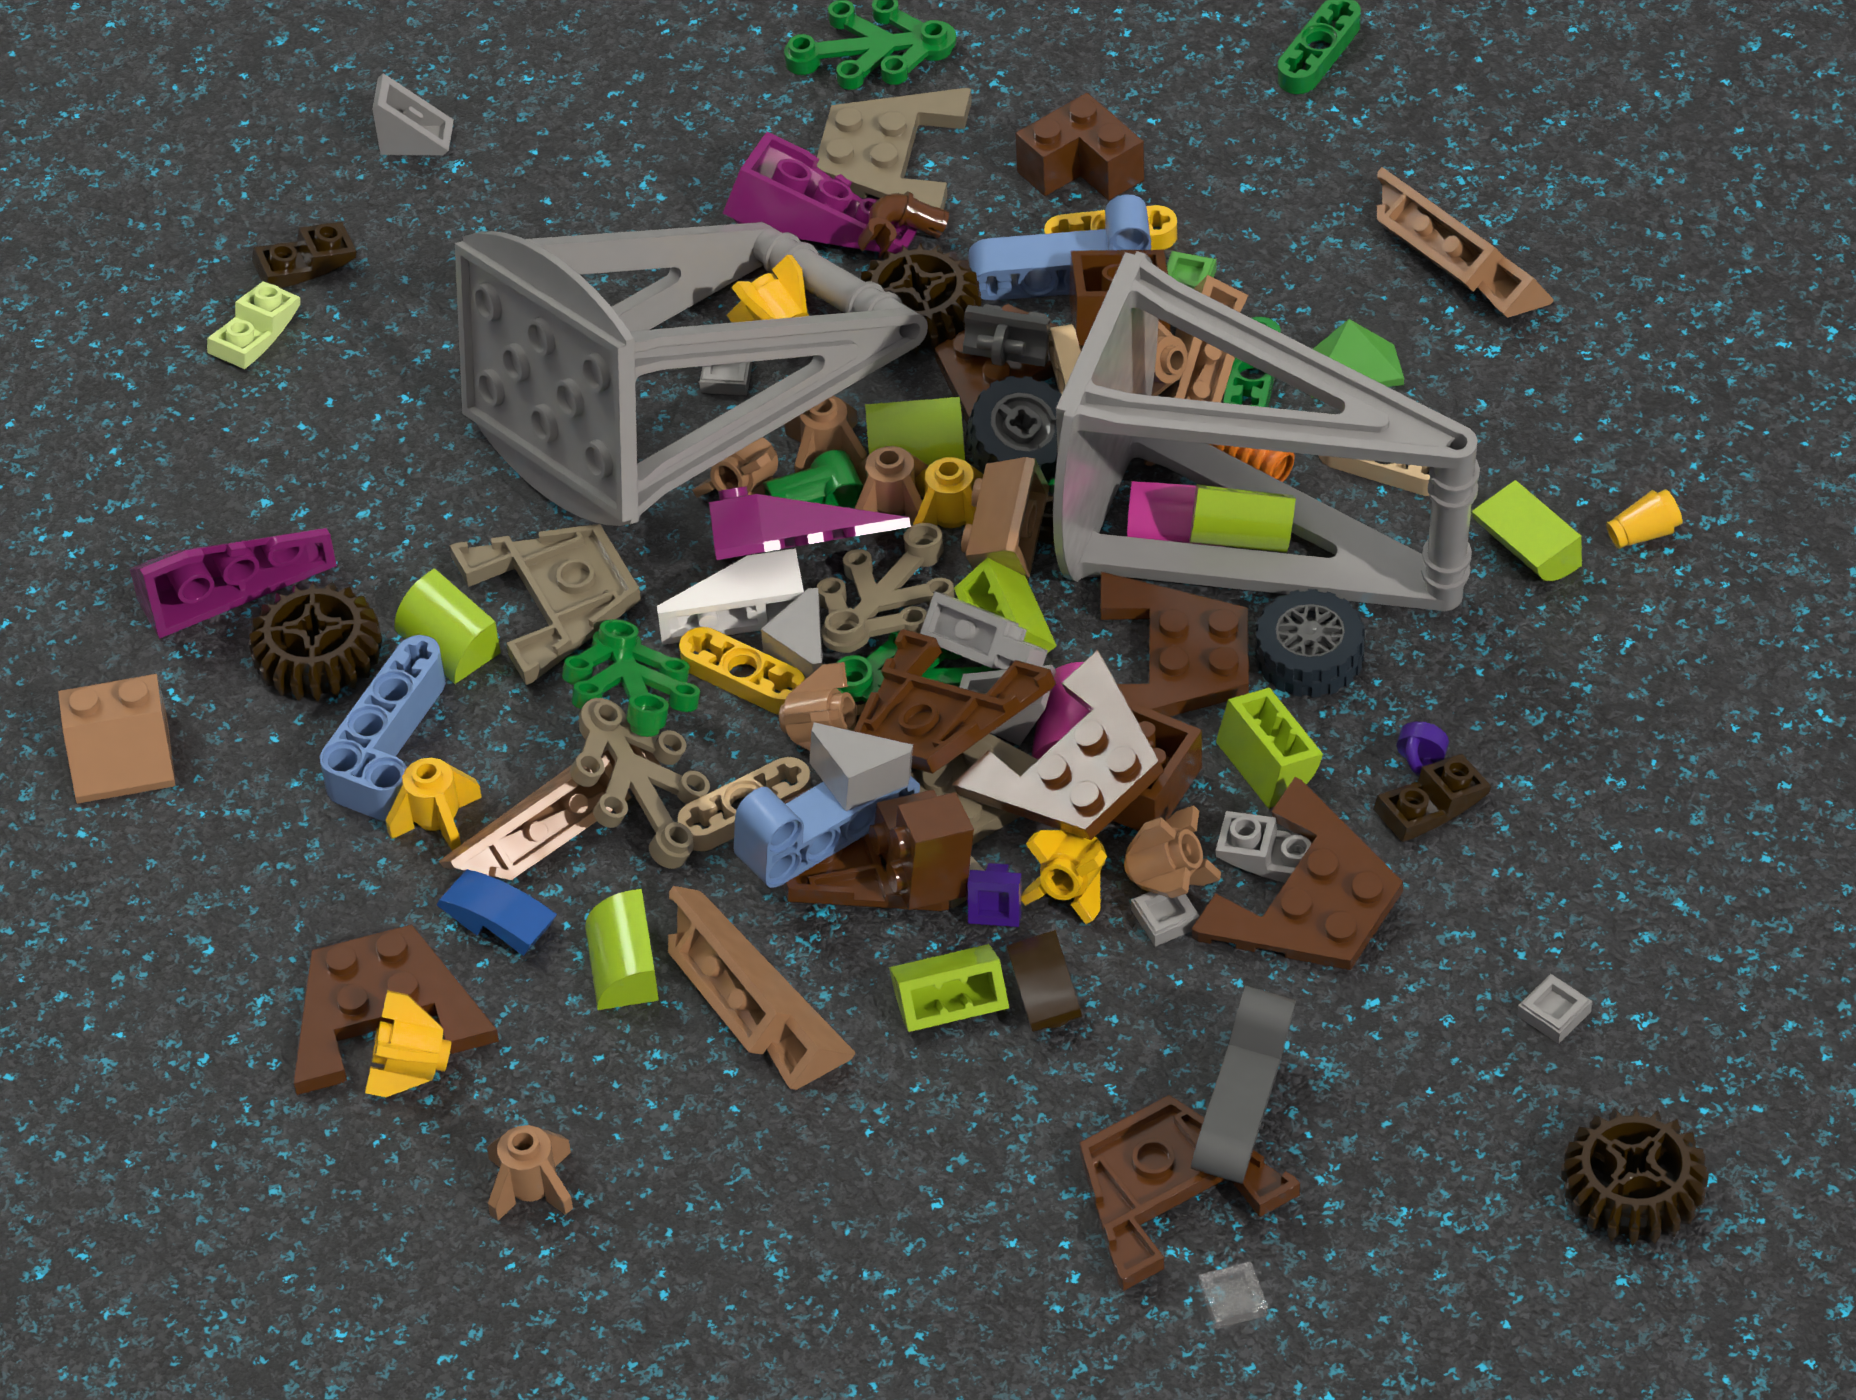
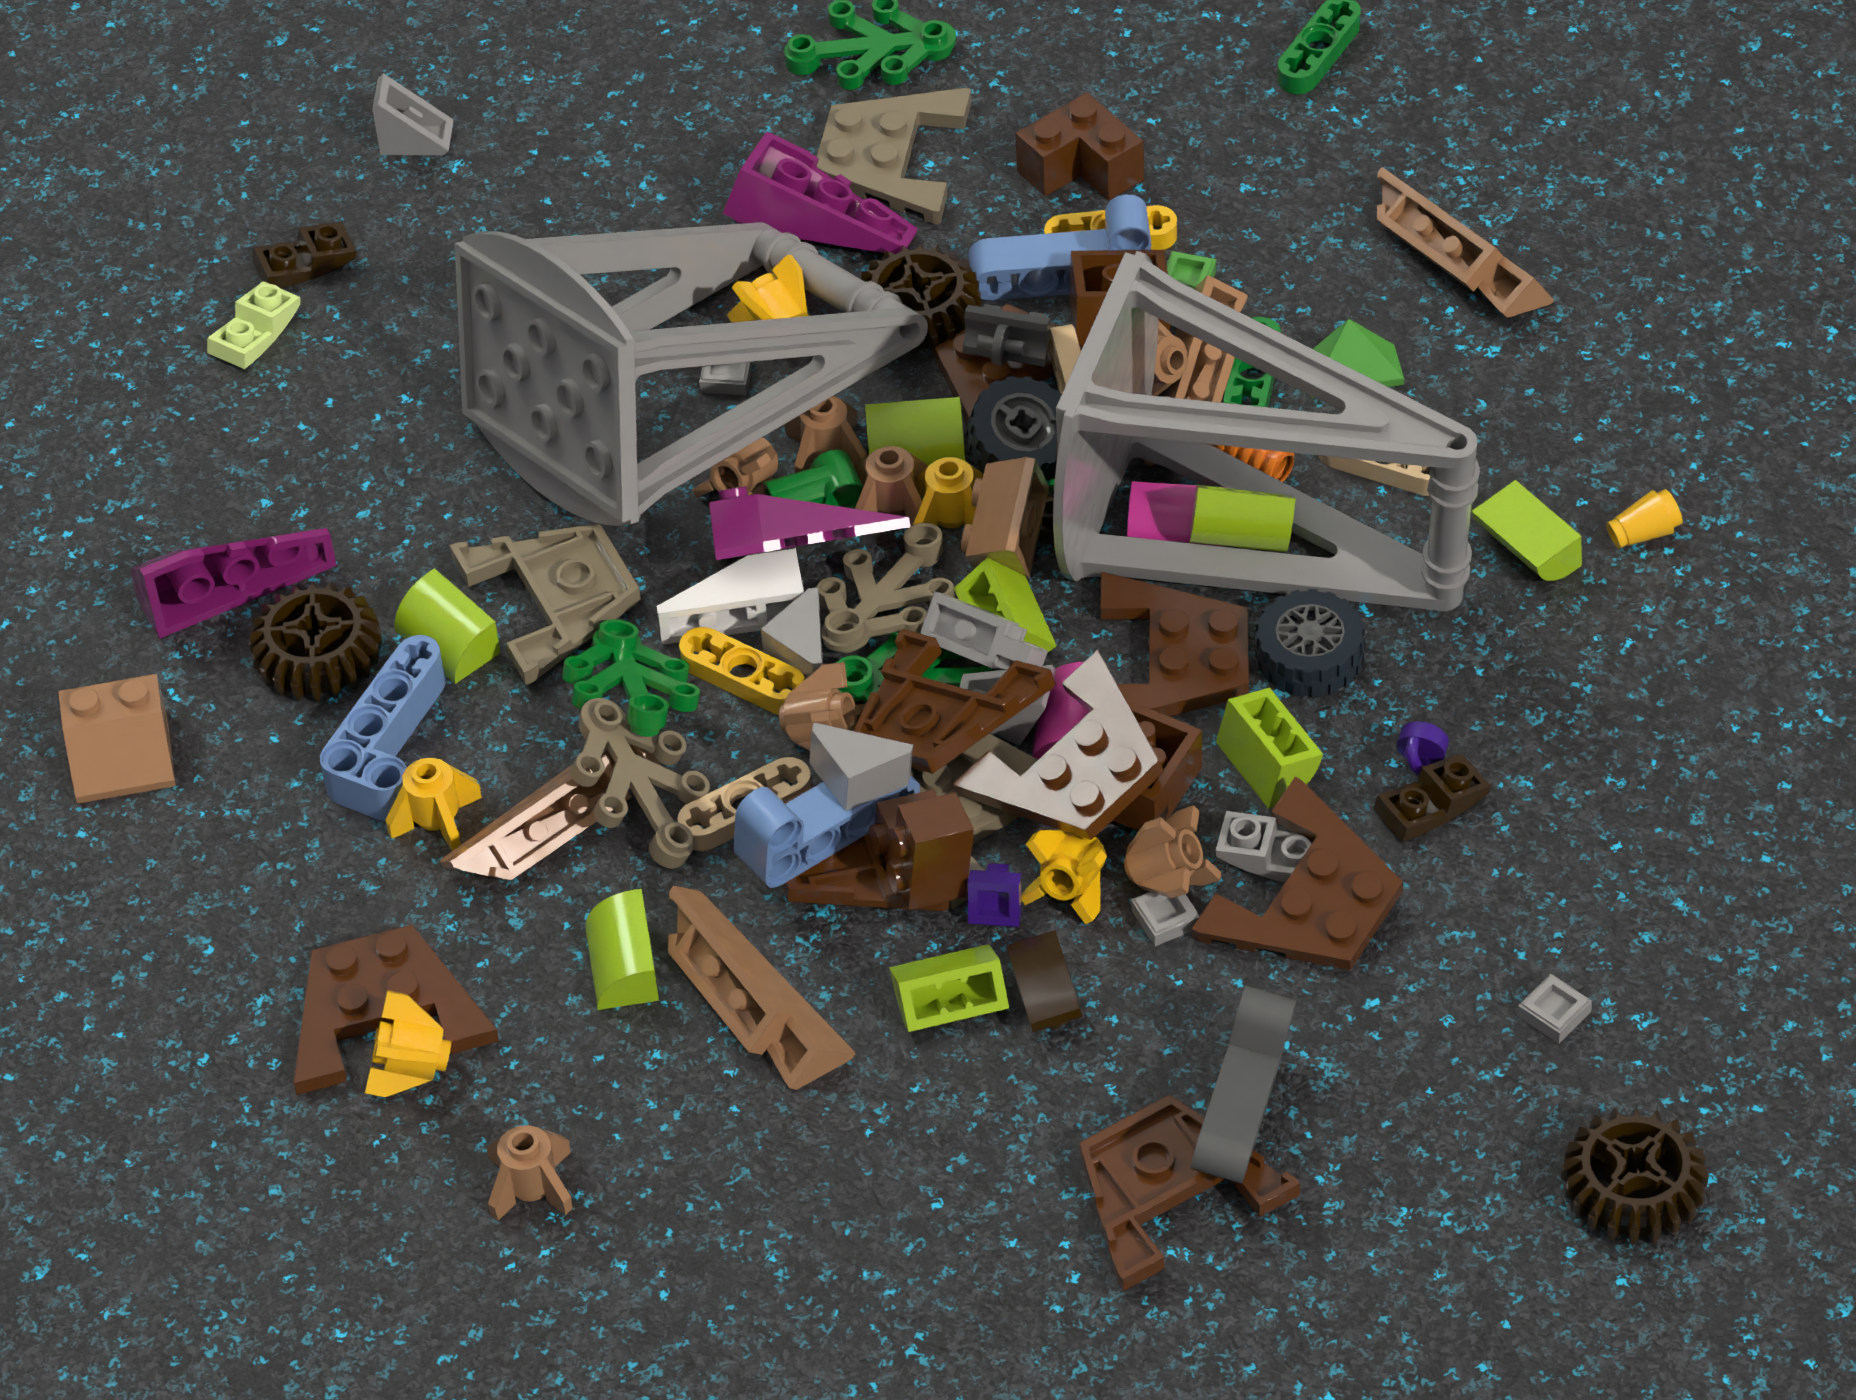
(501, 908): blue slope -> none
(901, 210): reddish brown piece -> none
(1233, 1295): clear tile -> none

